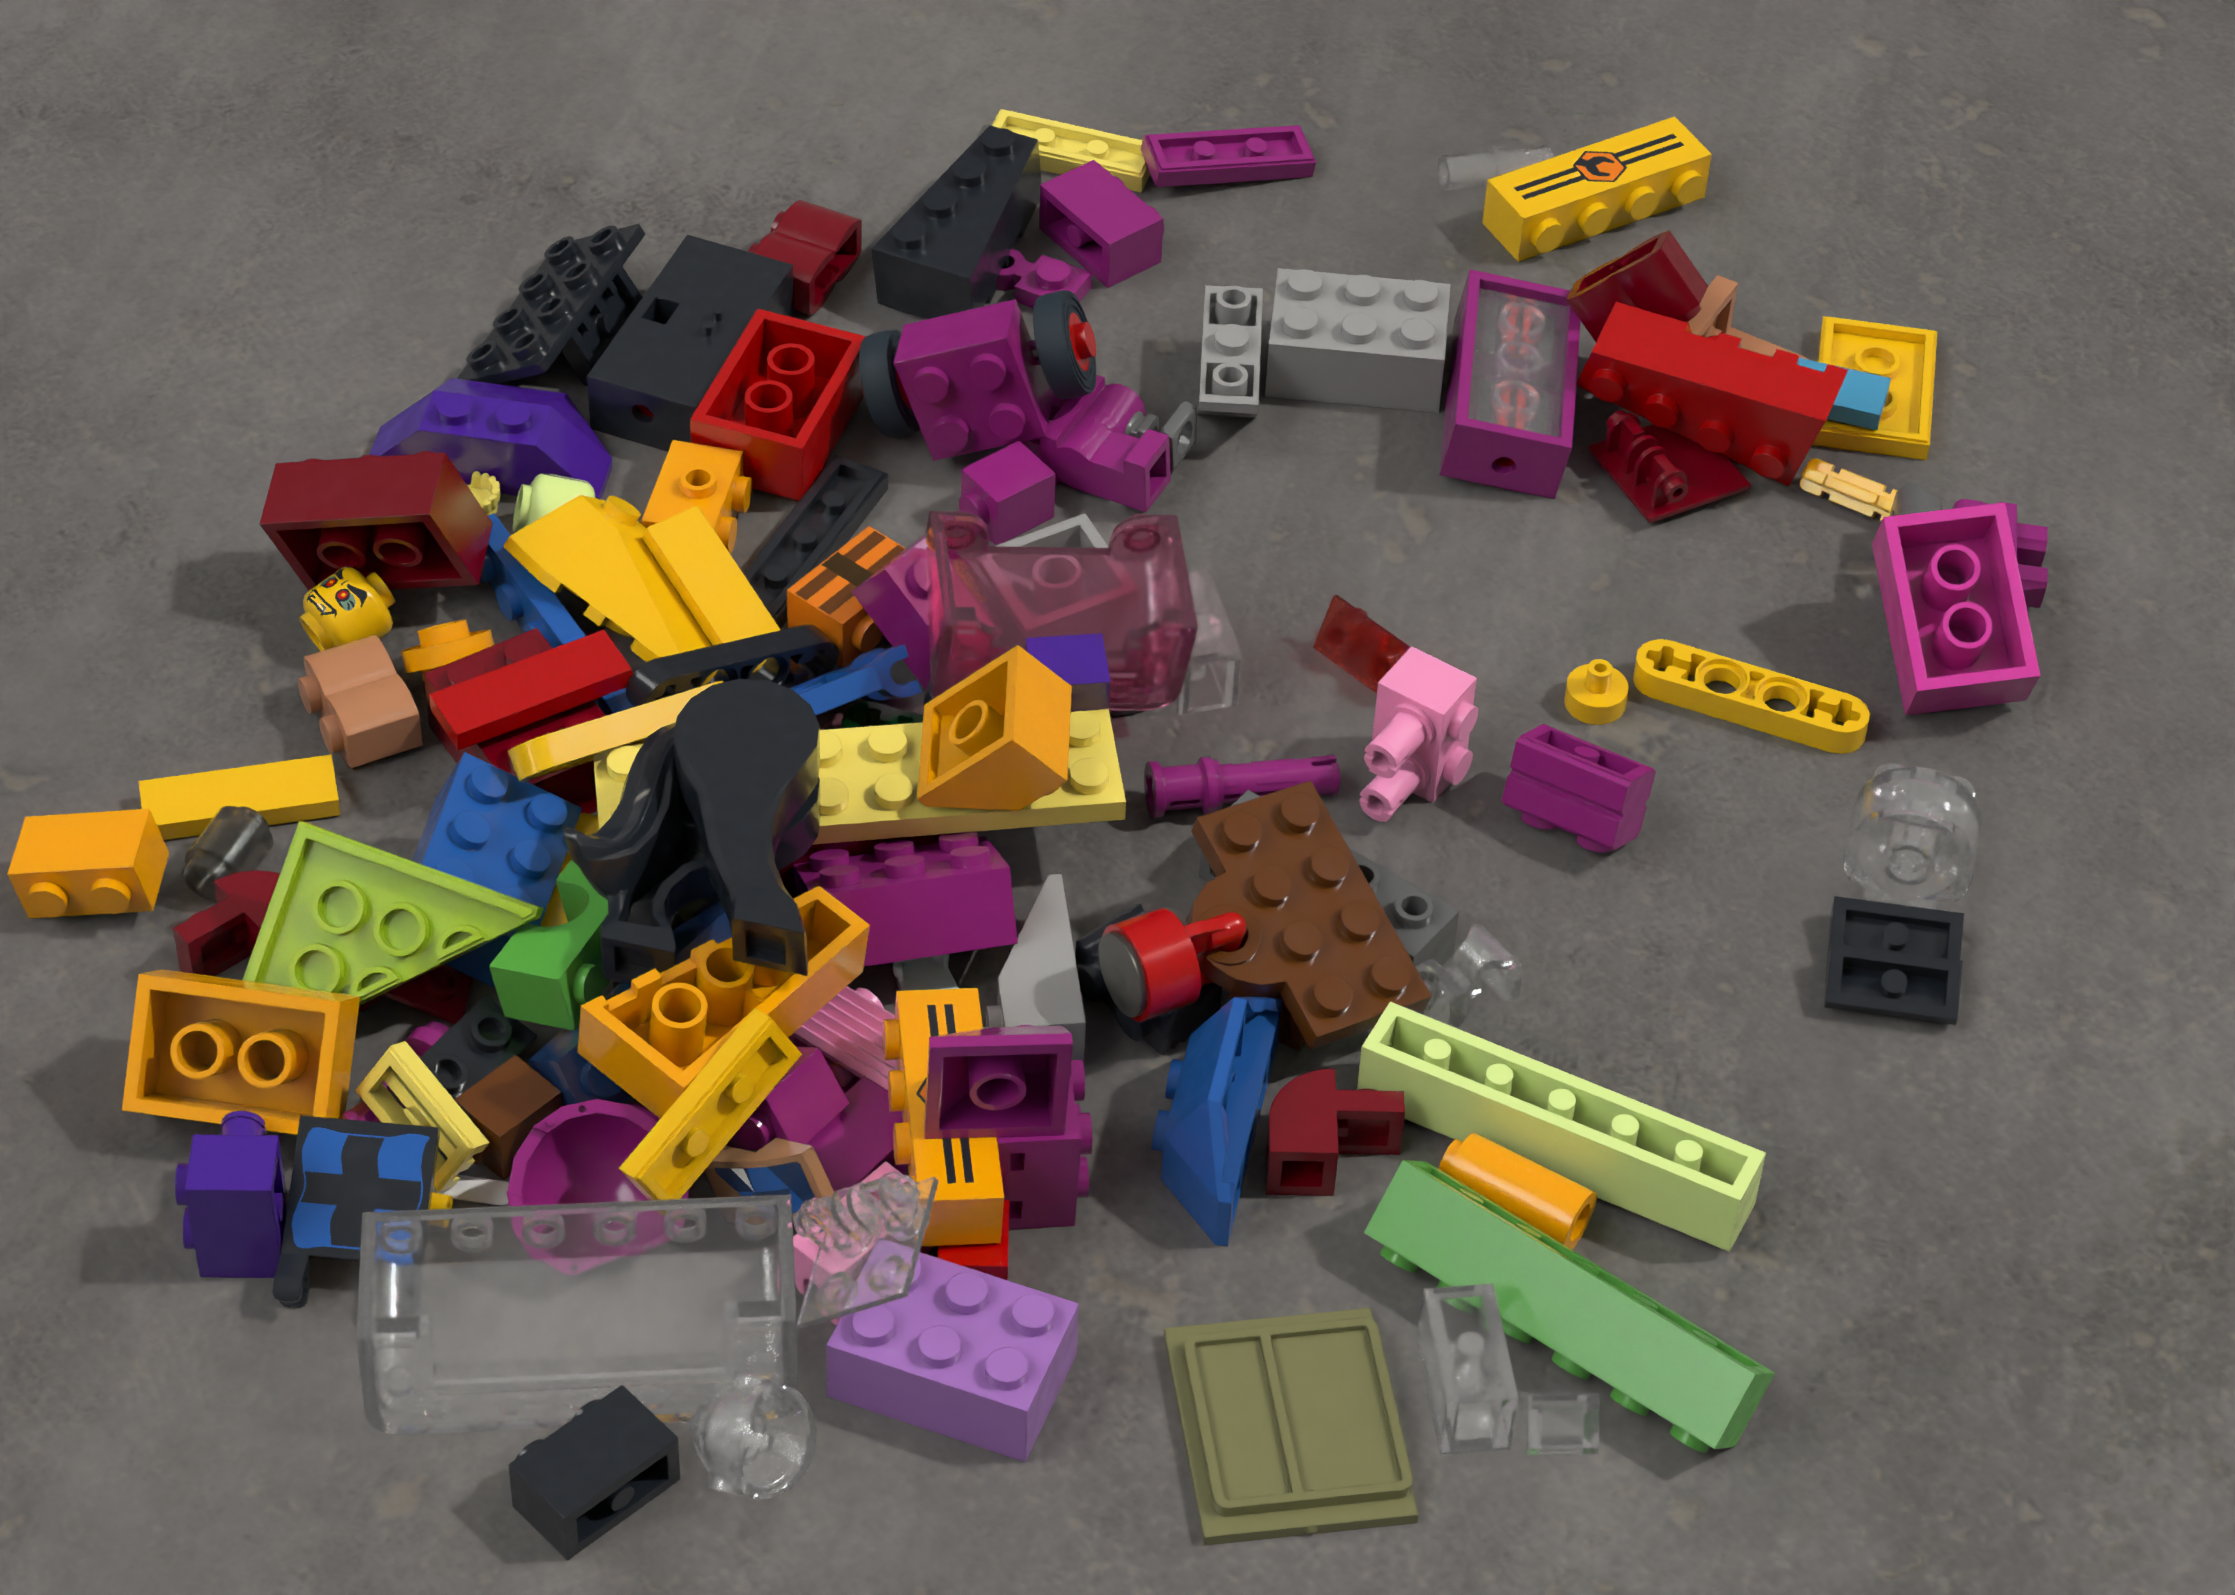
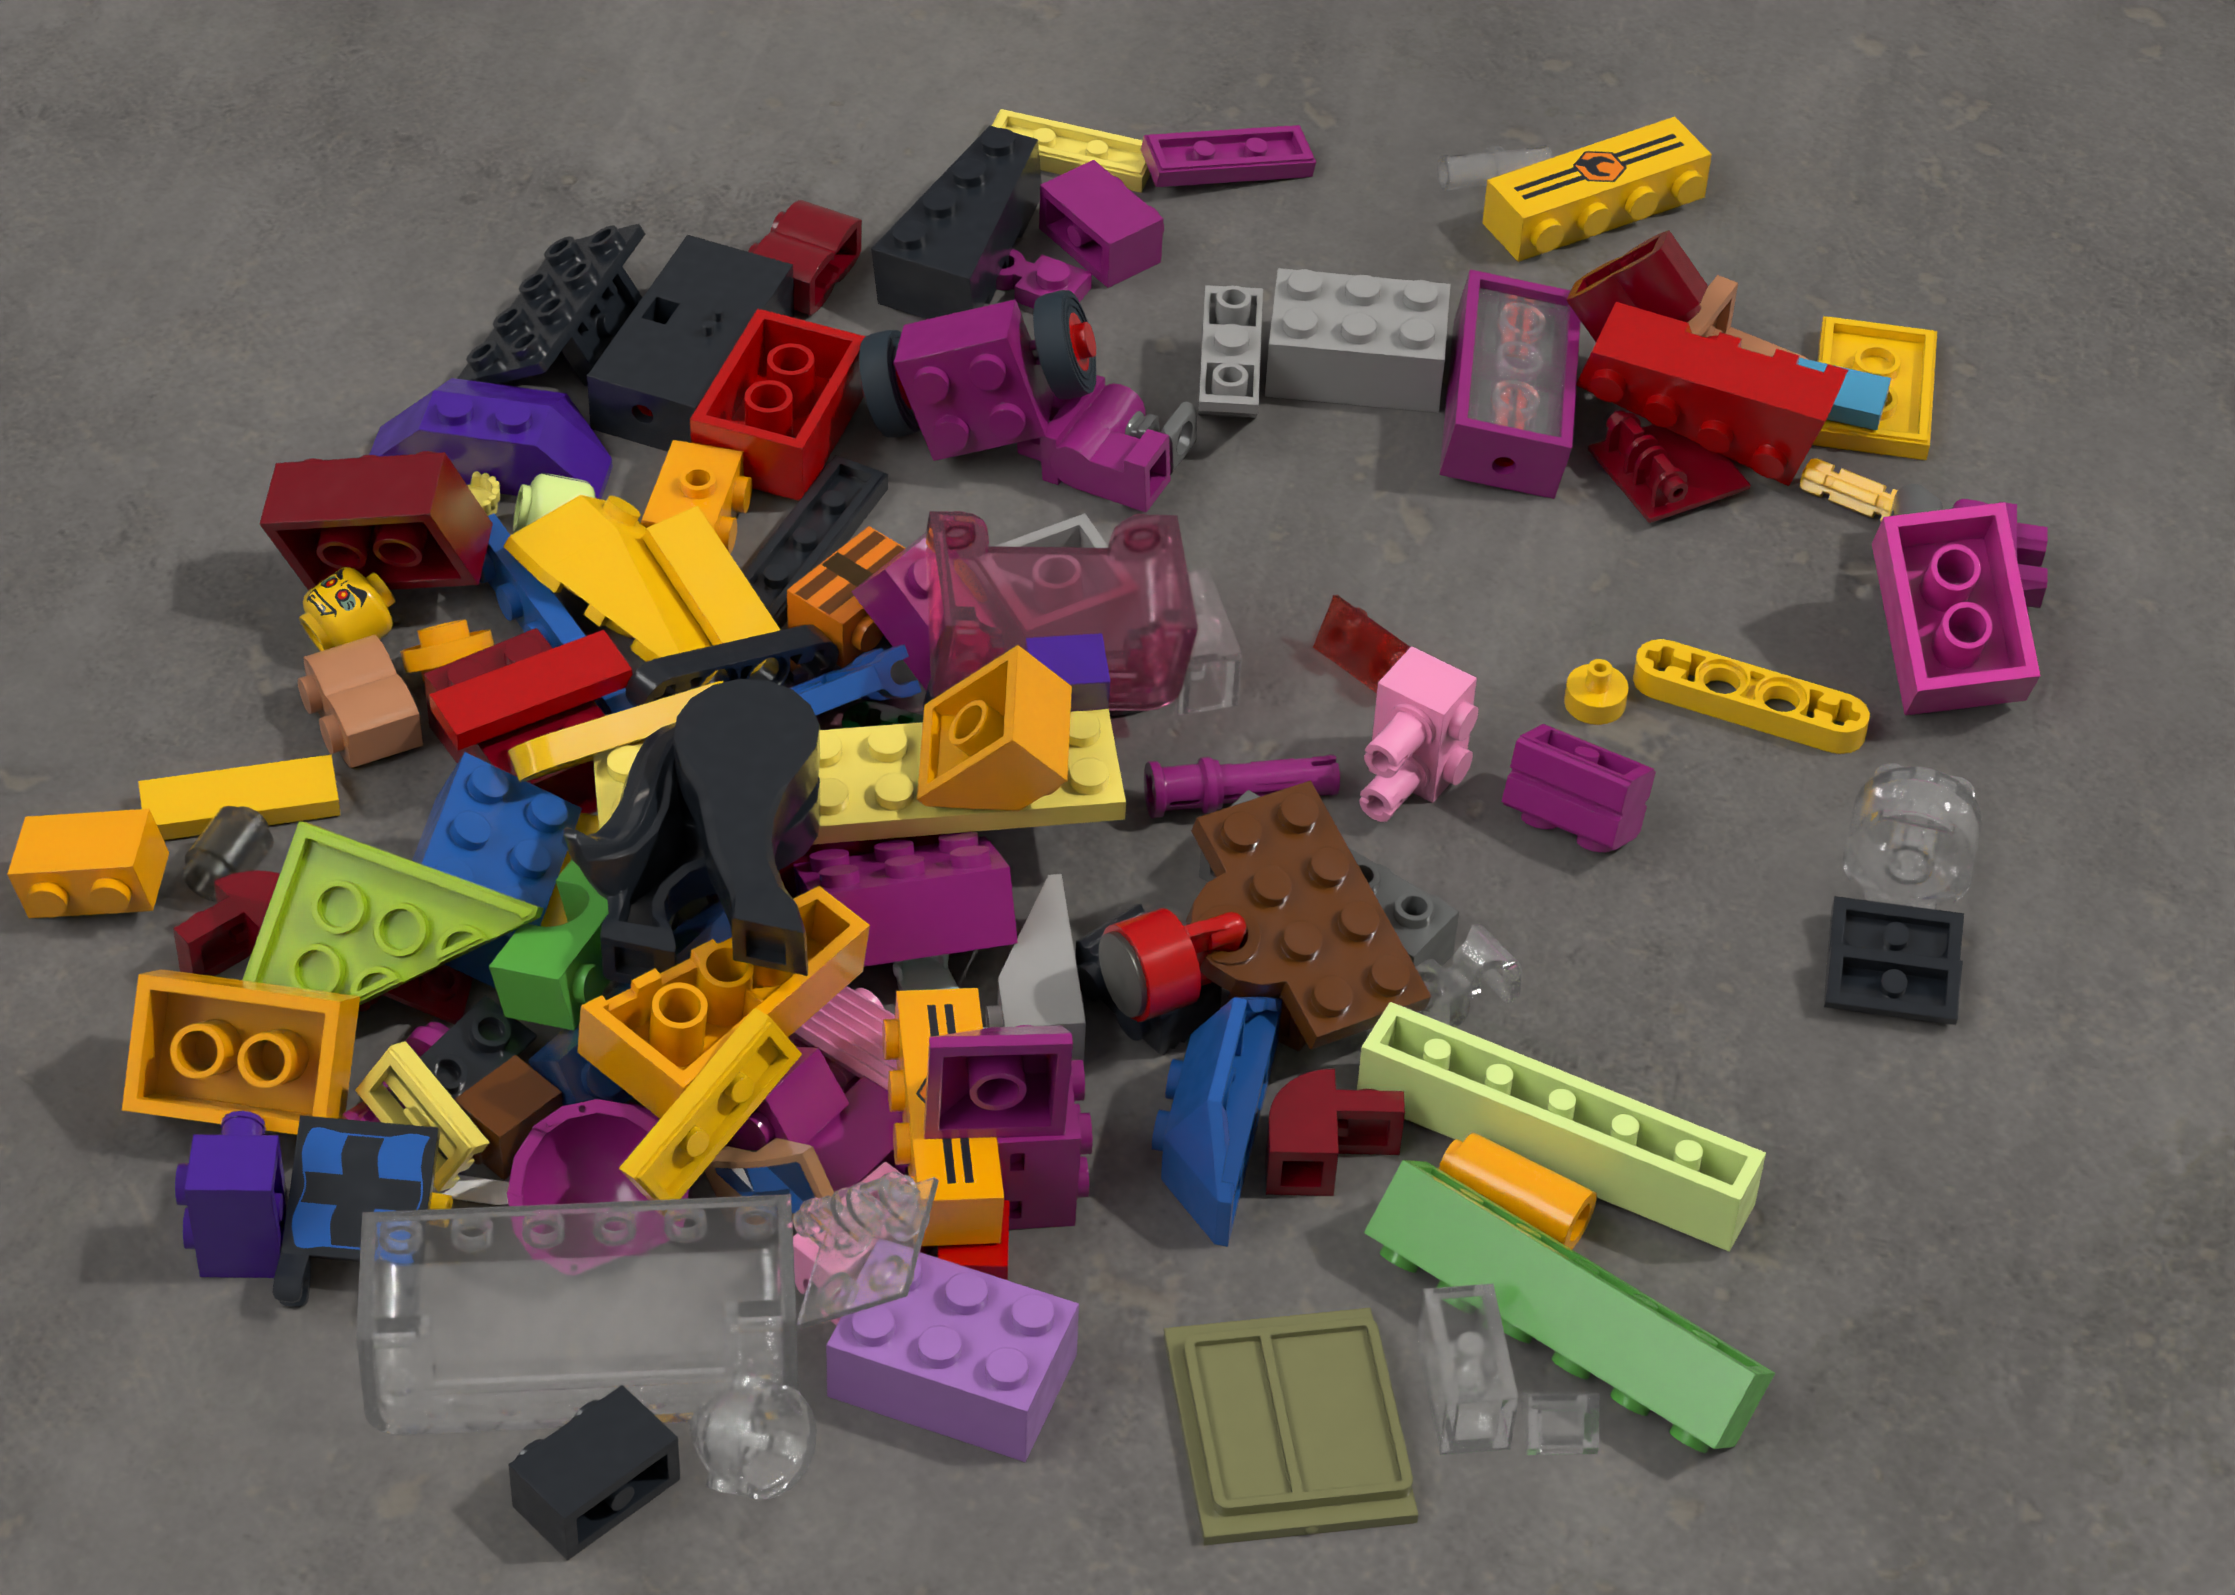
(1009, 492): magenta brick -> none

